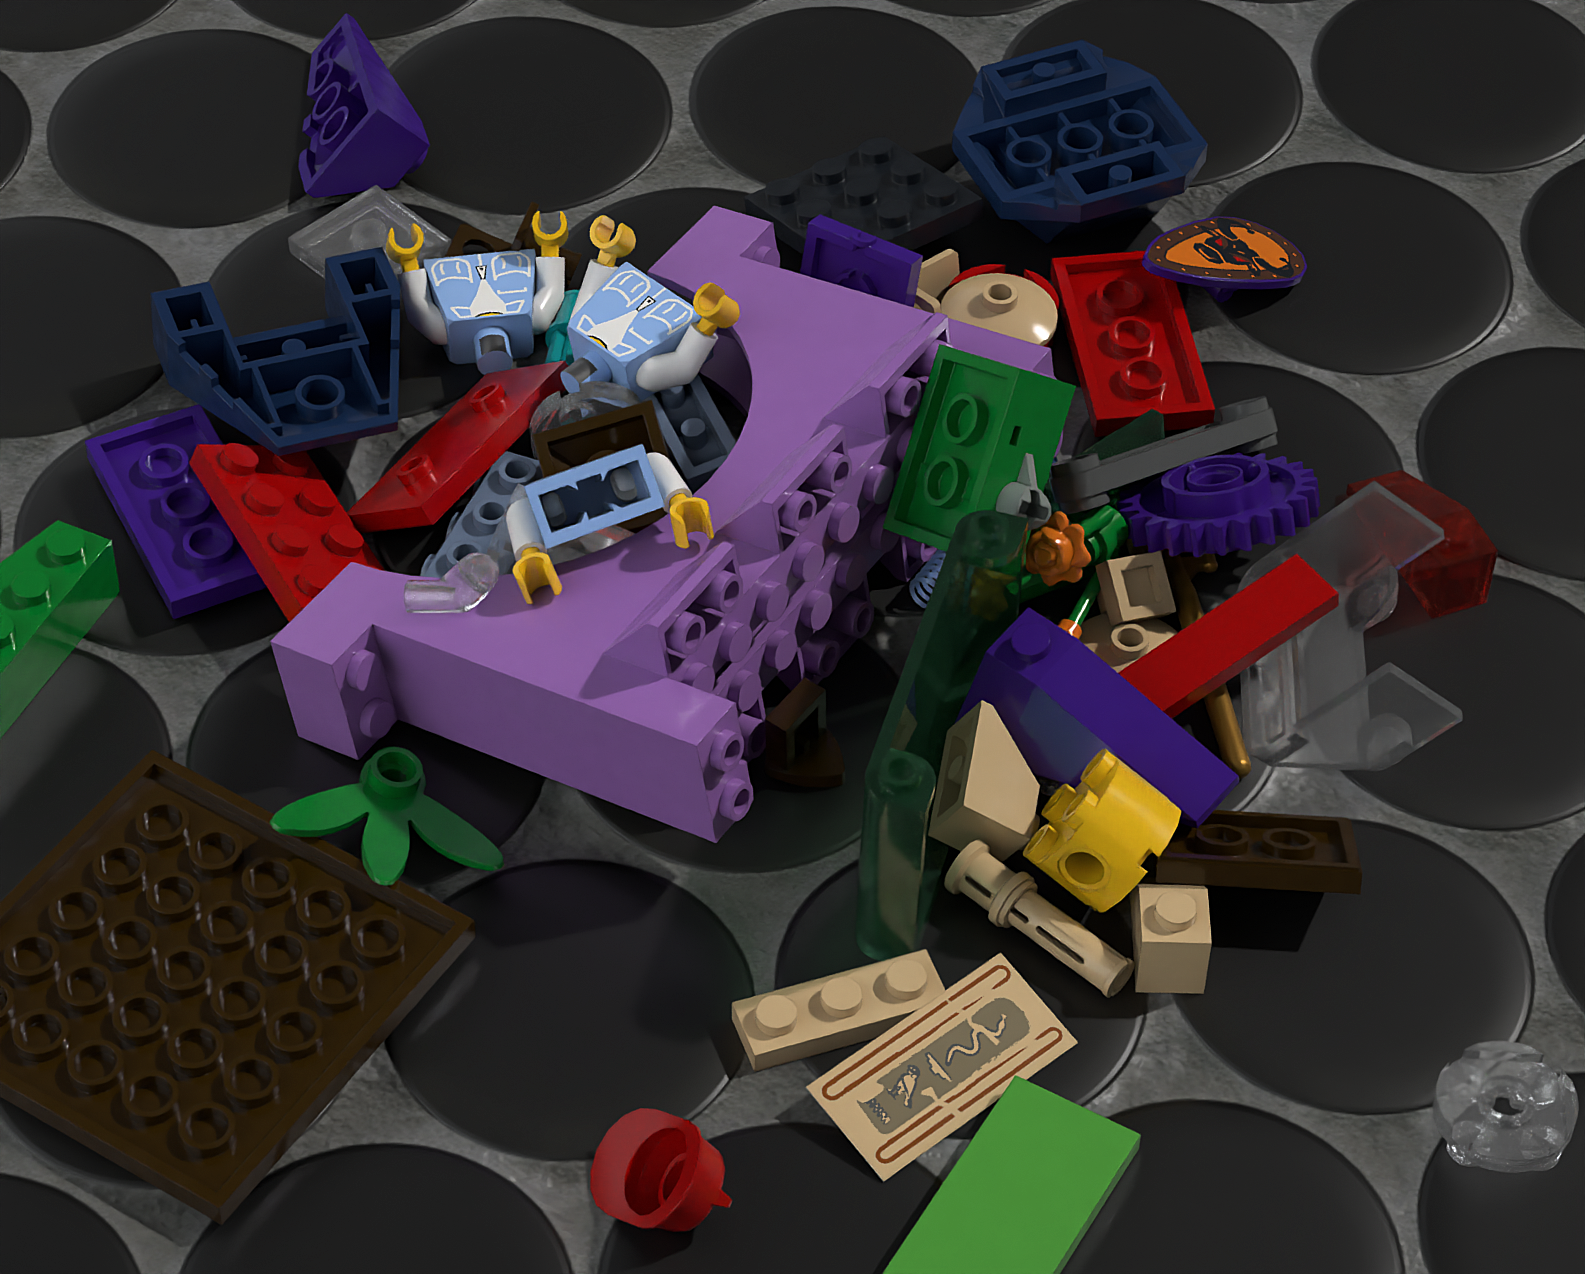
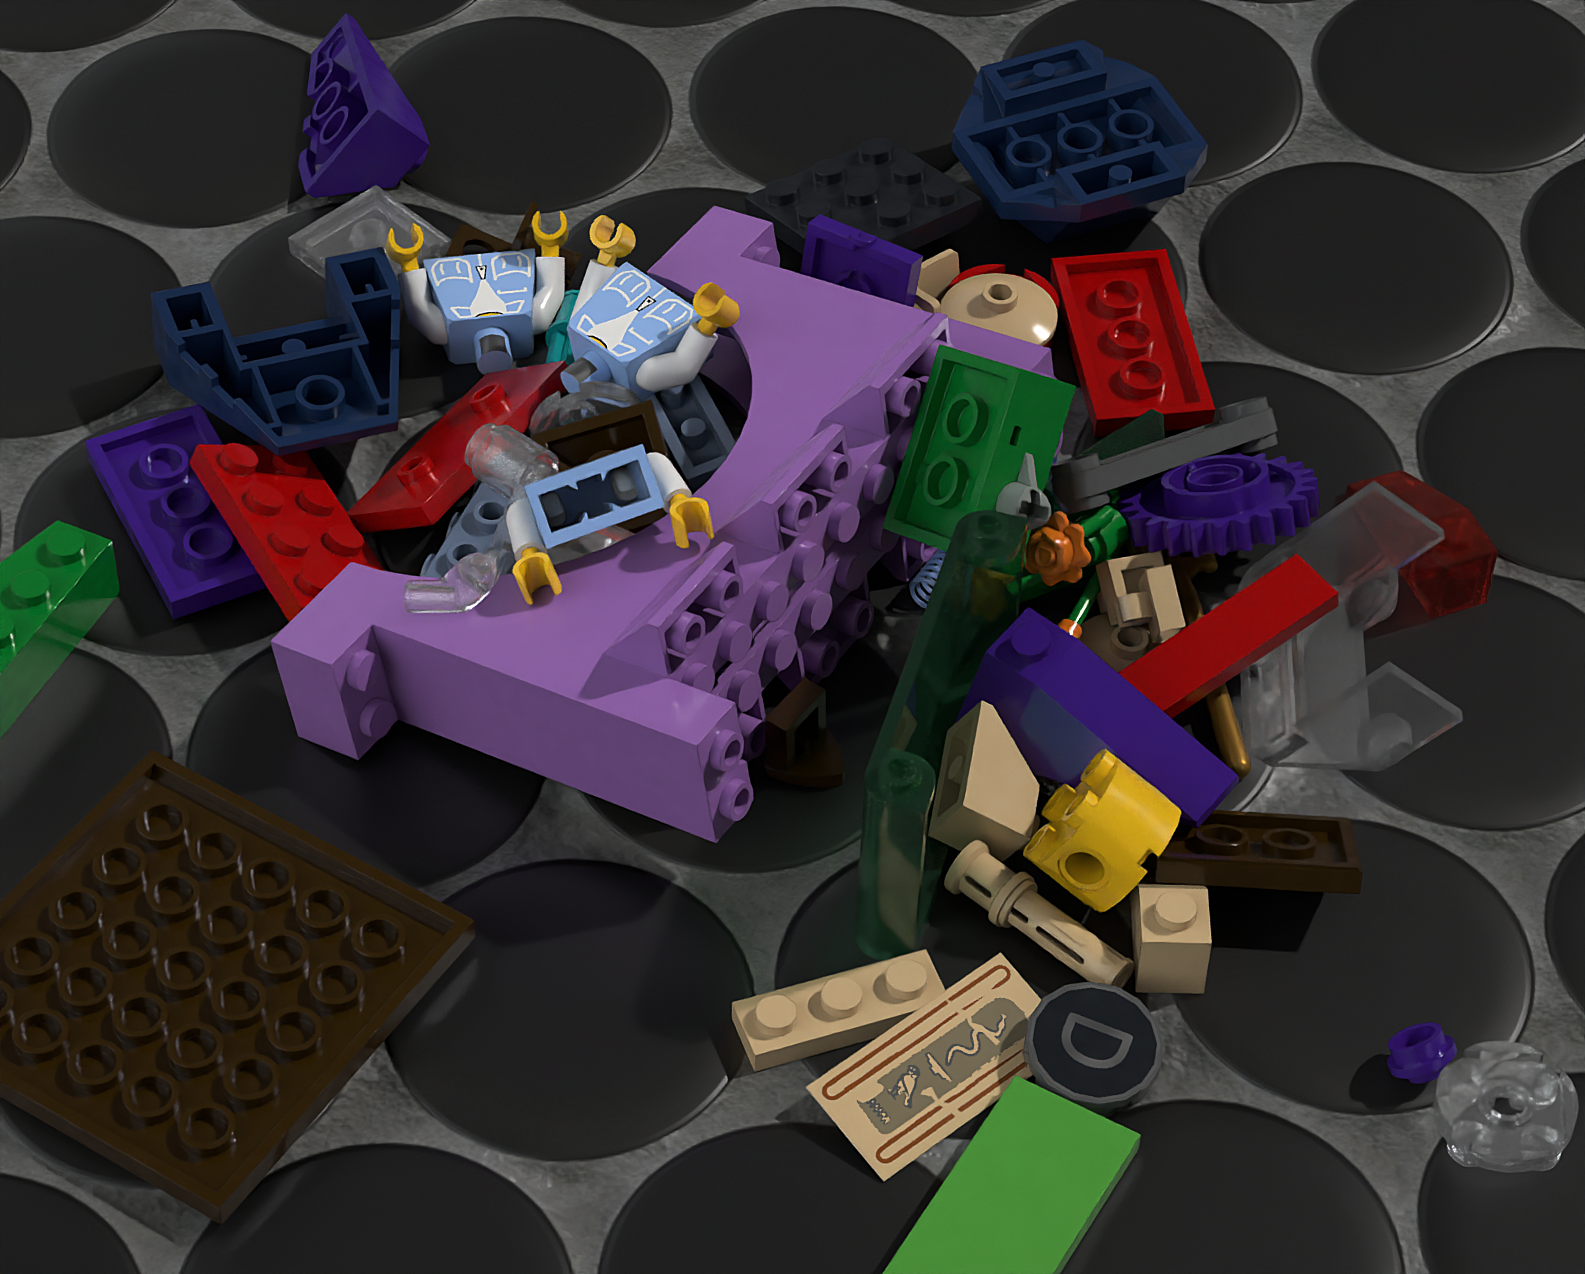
(391, 801): green plant -> none
(507, 457): none -> clear brick
(657, 1172): red piece -> none
(1094, 1046): none -> black tile
(1154, 604): none -> tan tile
(1225, 256): shield -> none
(1420, 1052): none -> dark purple plate

